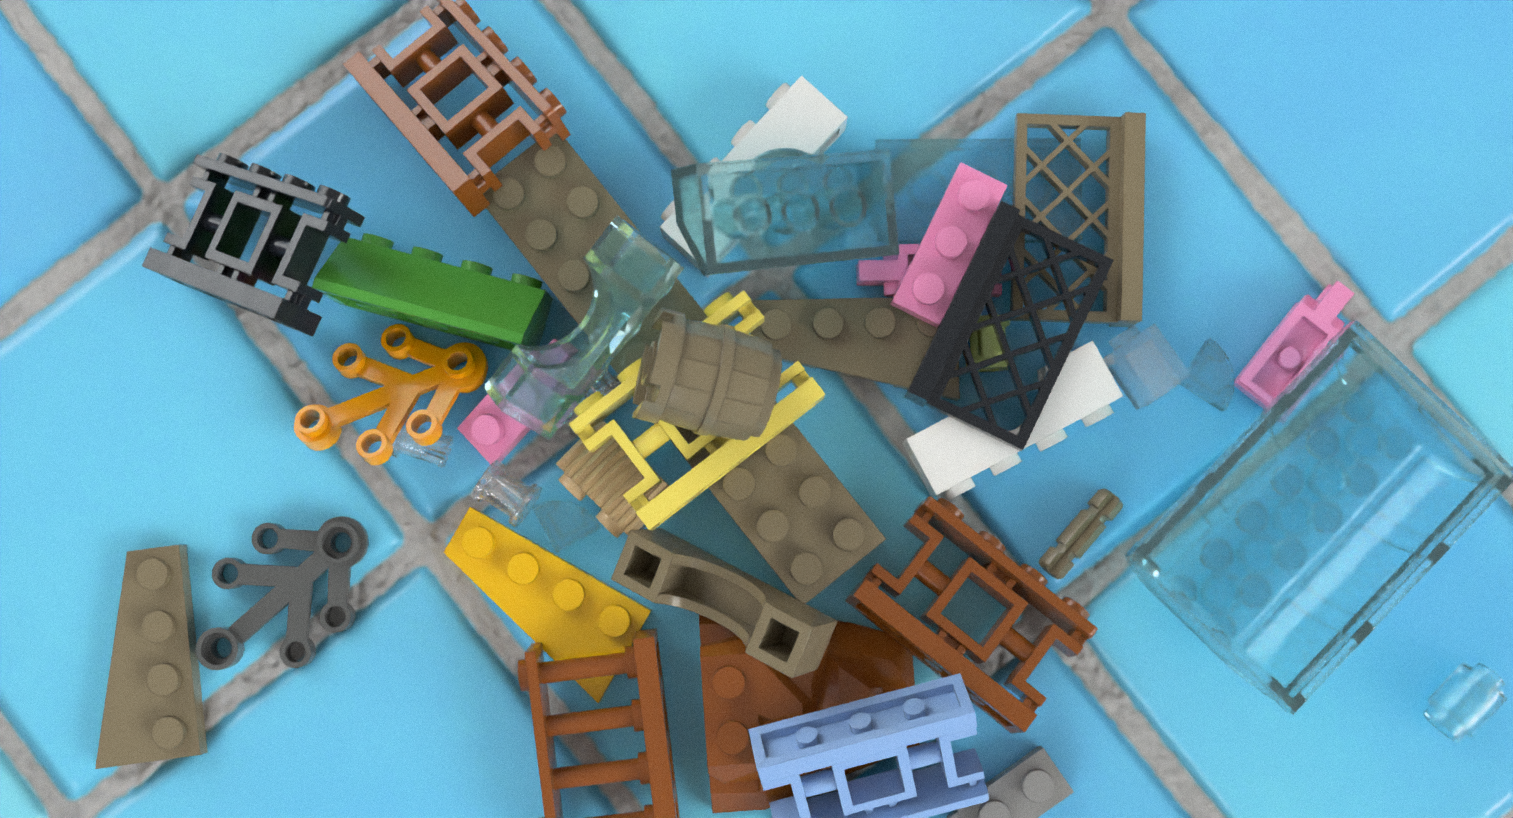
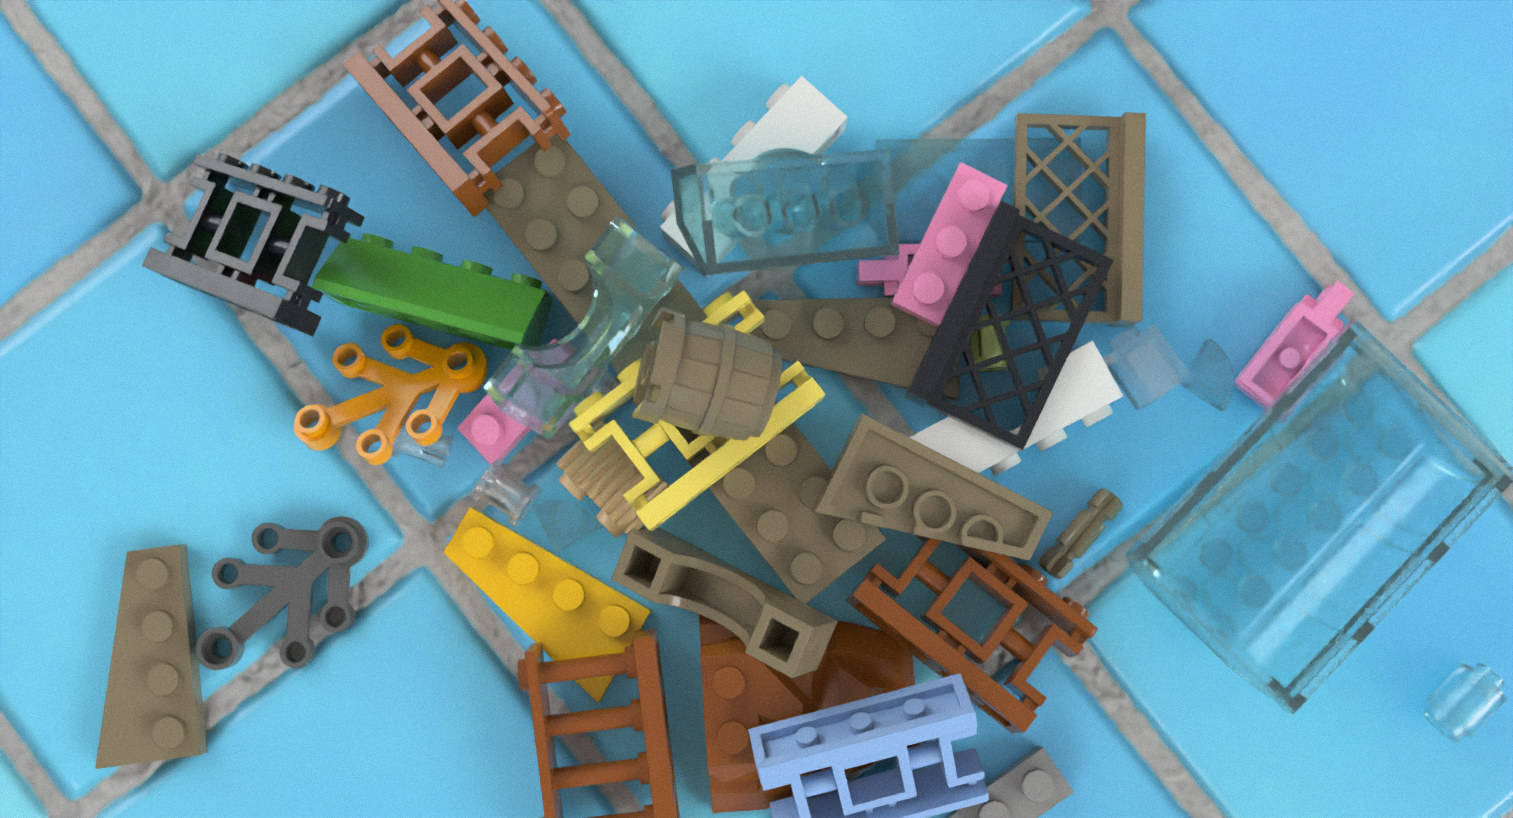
(915, 490): none -> dark tan wing

